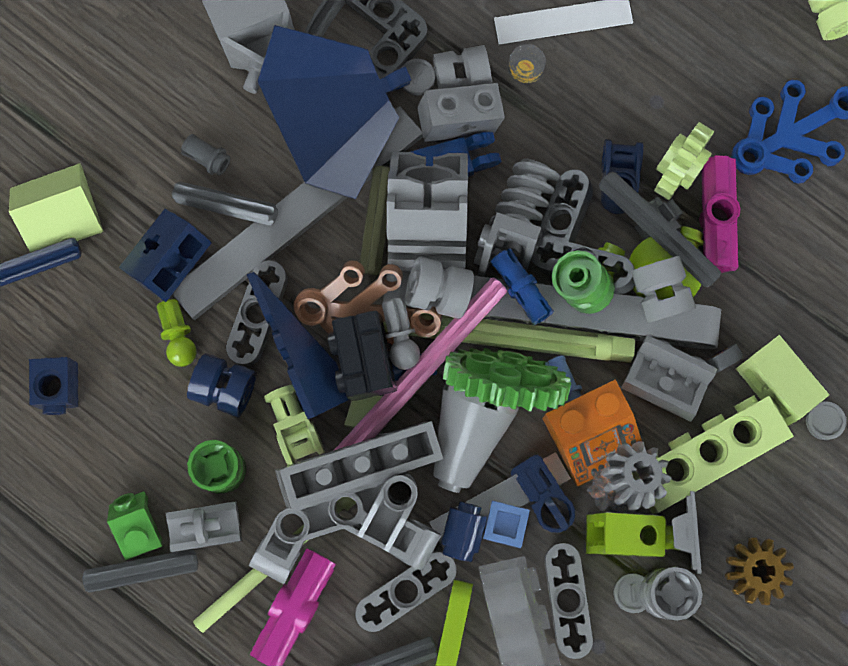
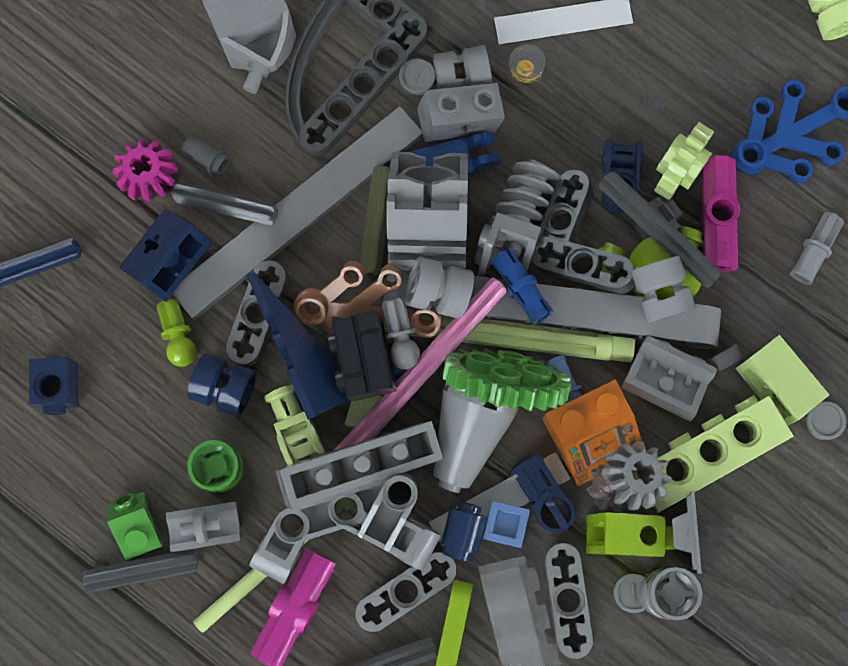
(54, 208): yellowish green slope -> none
(143, 158): none -> dark pink gear
(329, 107): dark blue panel -> none
(583, 291): bright green wheel -> none
(753, 585): pearl gold gear -> none
(817, 248): none -> light grey axle

